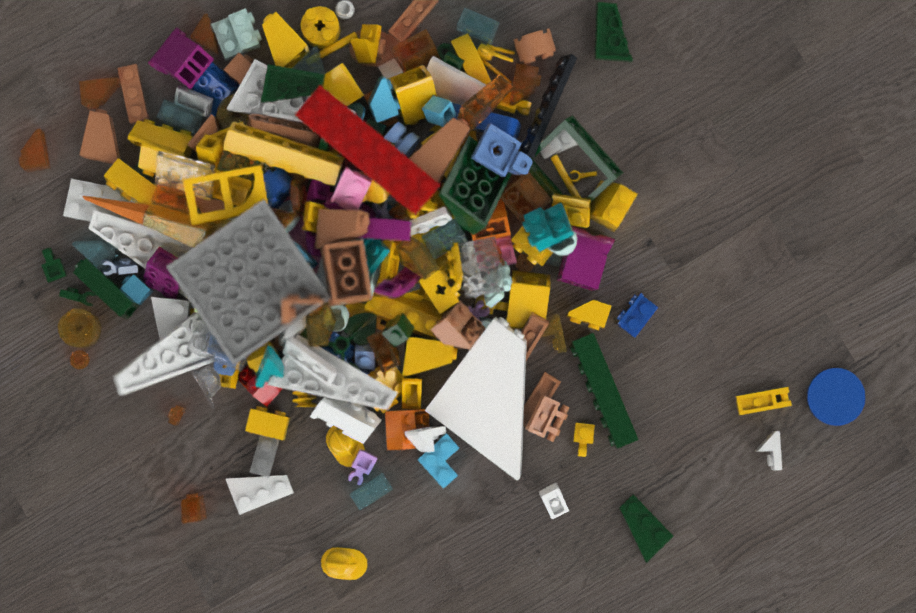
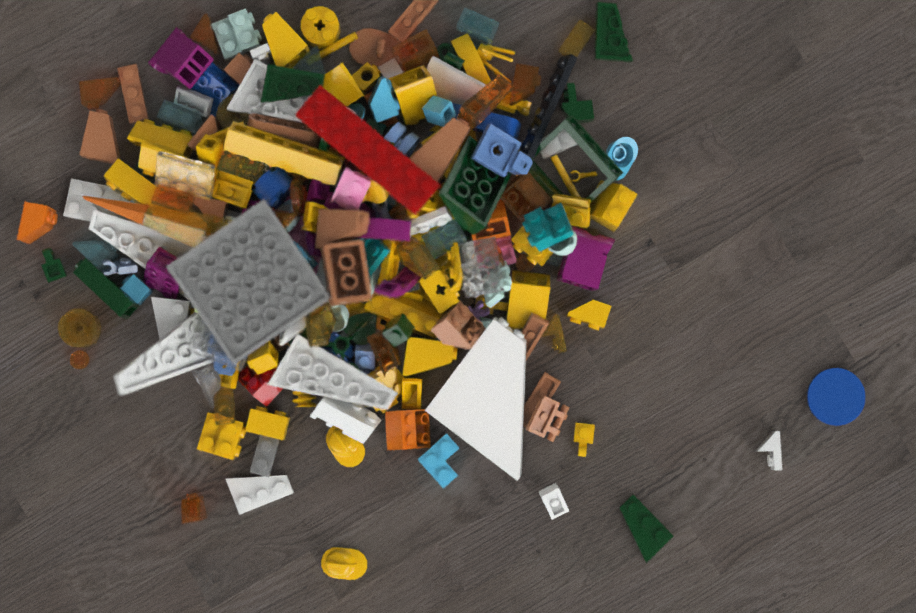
(35, 153): clear orange slope -> none
(36, 222): none -> orange slope
(72, 294): dark green plate -> none
(176, 414): clear orange plate -> none
(221, 439): none -> yellow plate
(224, 406): none -> clear yellow plate
(256, 196): yellow window -> none
(262, 54): none -> white plate
(269, 365): teal slope -> none
(289, 311): nougat bracket -> none
(310, 361): white plate -> none
(344, 9): white plate -> none
(362, 464): lavender plate -> none
(365, 86): none -> yellow brick
(367, 45): yellow slope -> none
(371, 491): clear light blue brick -> none
(424, 437): white slope -> none
(534, 46): nougat brick -> none
(577, 39): none -> clear yellow plate
(580, 110): none -> dark green brick
(604, 391): dark green brick -> none
(623, 153): none -> medium azure piece
(636, 315): blue bracket -> none
(762, 401): yellow plate -> none

